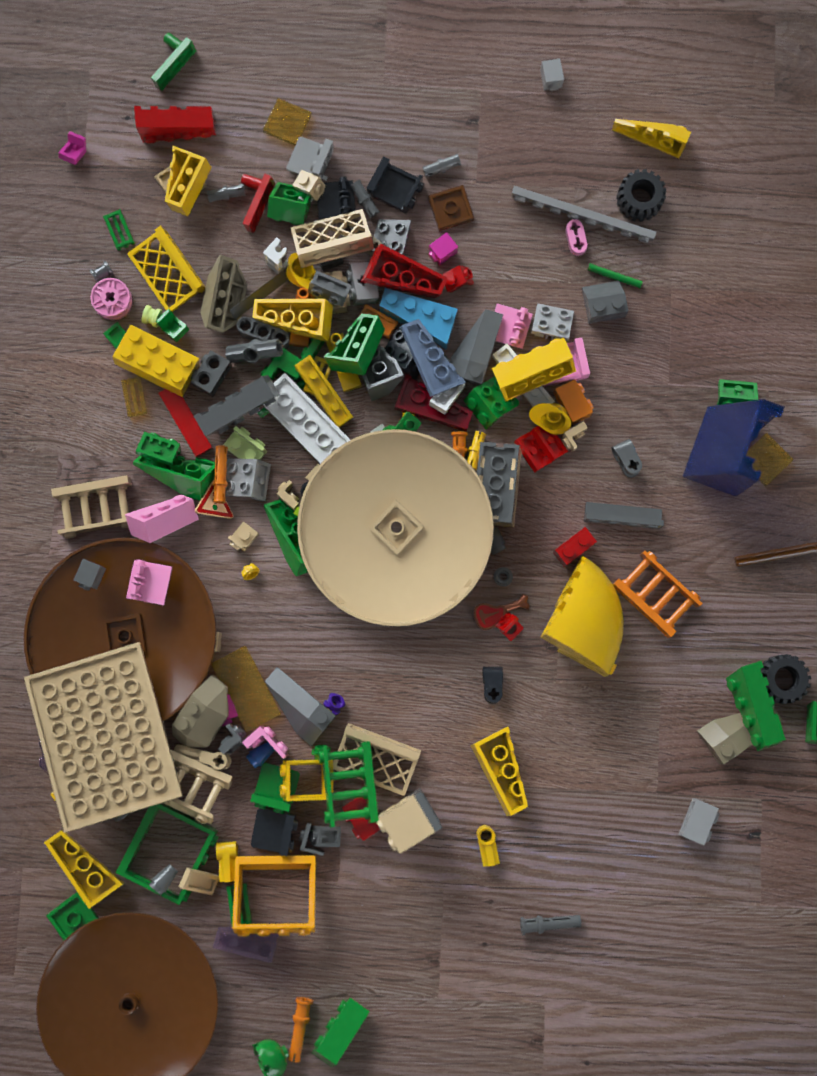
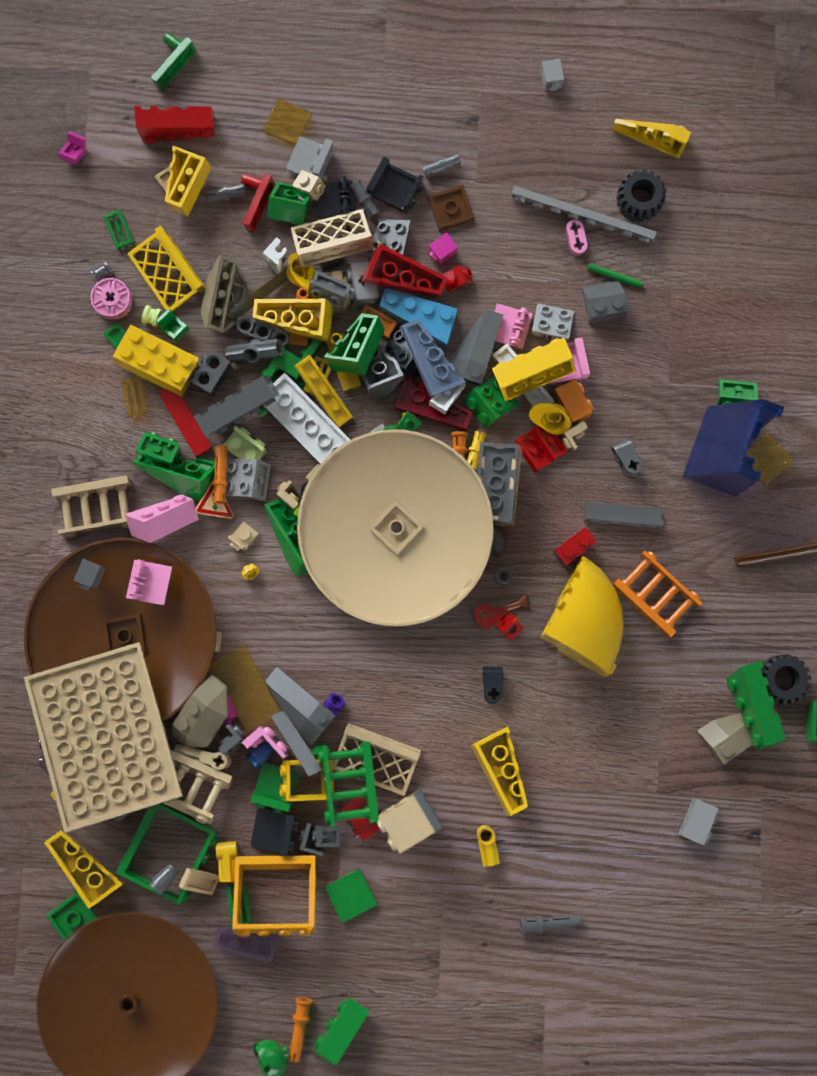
(296, 743): none -> sticker
(350, 895): none -> green tile

